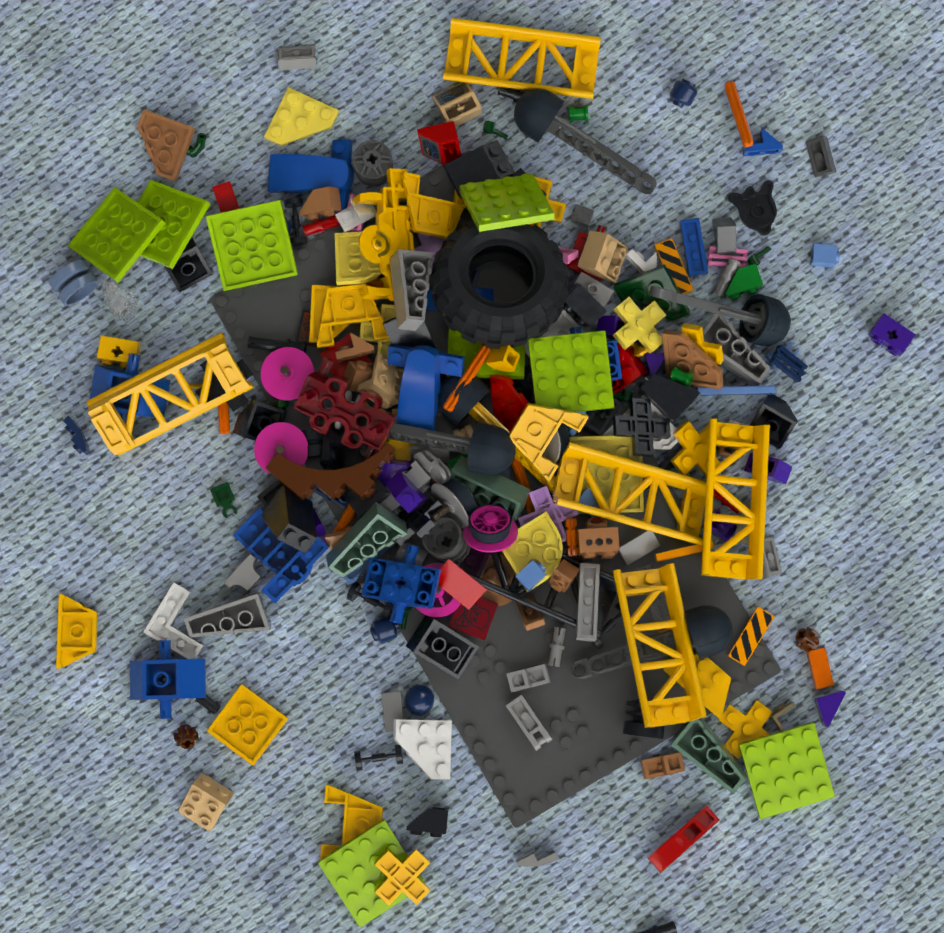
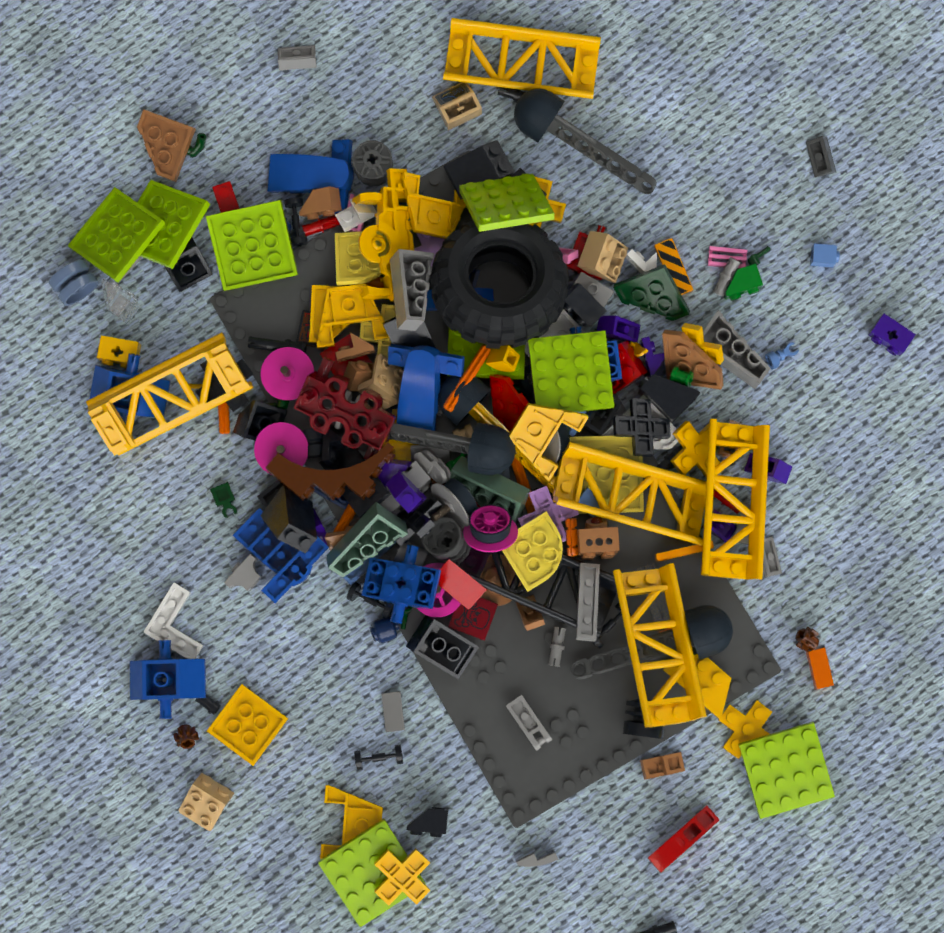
(75, 631): yellow wing -> none
(79, 439): dark blue slope -> none
(229, 618): light grey wedge -> none
(299, 118): light yellow plate -> none
(419, 700): dark blue hair -> none
(426, 744): white plate -> none
(440, 142): red slope -> none
(489, 129): dark green hand -> none
(528, 678): light grey slope -> none
(531, 575): medium blue brick -> none
(563, 576): medium nougat slope -> none
(578, 113): green bush -> none
(582, 216): flat silver slope -> none
(626, 396): dark green hand -> none
(639, 325): light yellow plate -> none
(639, 547): light grey slope -> none
(683, 93): dark blue head -> none
(693, 247): blue plate -> none
(707, 751): sand green wedge -> none
(725, 235): slope -> none
(738, 390): medium blue tile -> none
(739, 114): orange axle -> none
(751, 636): tile -> none
(755, 208): black tile -> none
(764, 316): piece -> none
(767, 145): blue slope -> none
(779, 416): black slope -> none
(781, 709): dark tan bracket -> none
(791, 361): dark blue tile -> none
(828, 706): dark purple slope -> none

